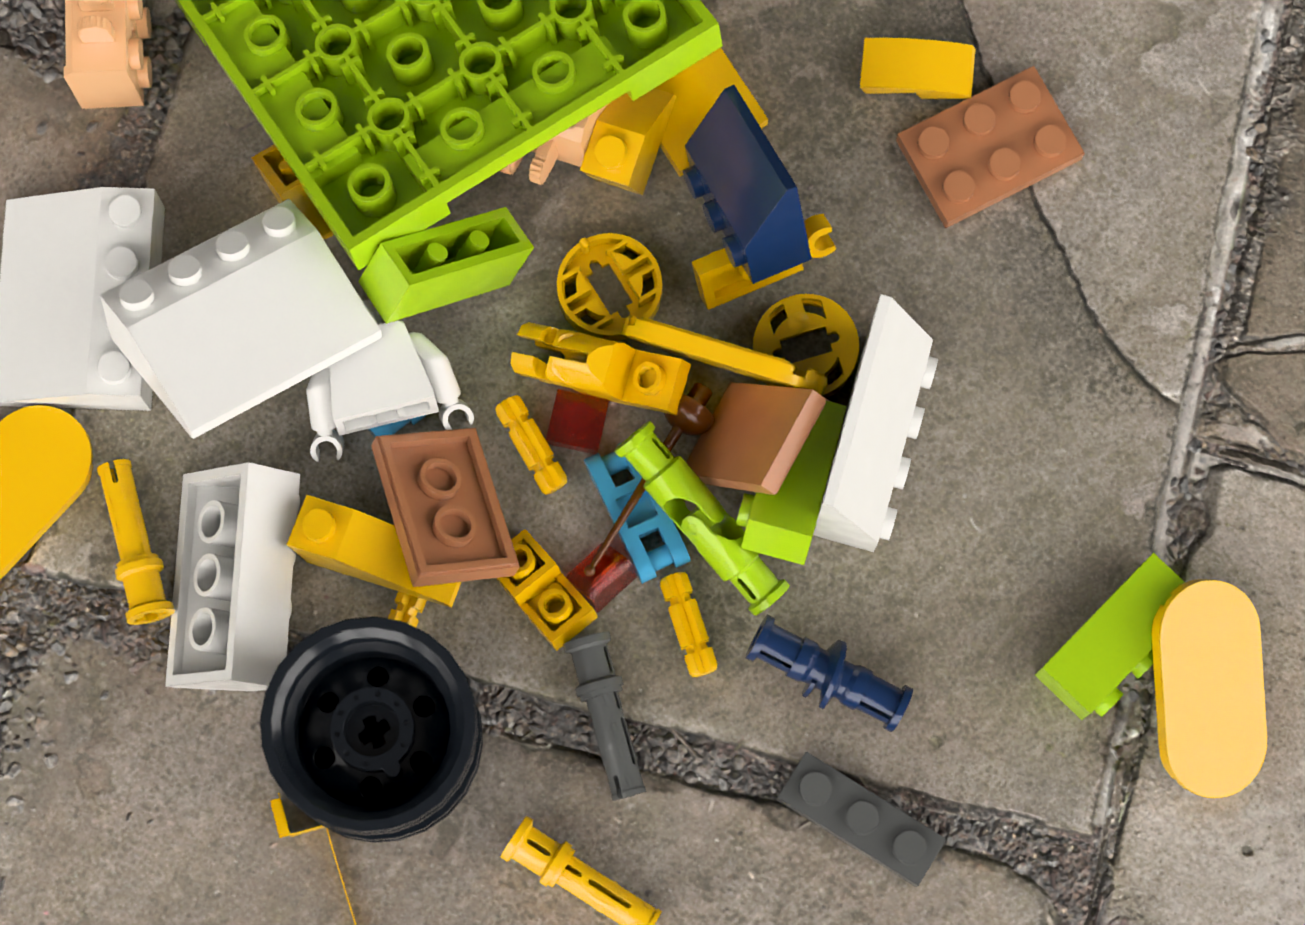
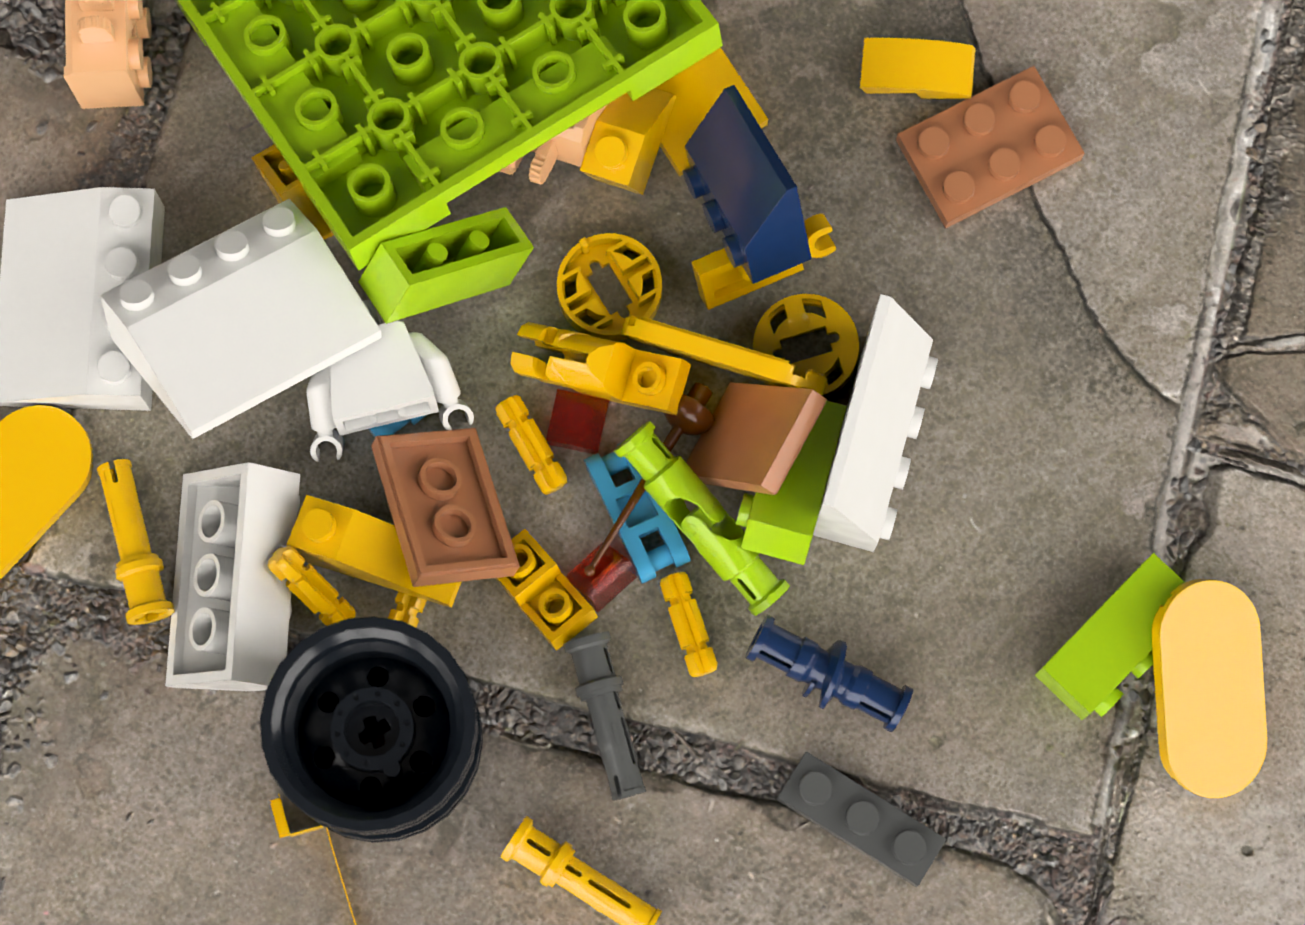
(310, 586): none -> yellow axle

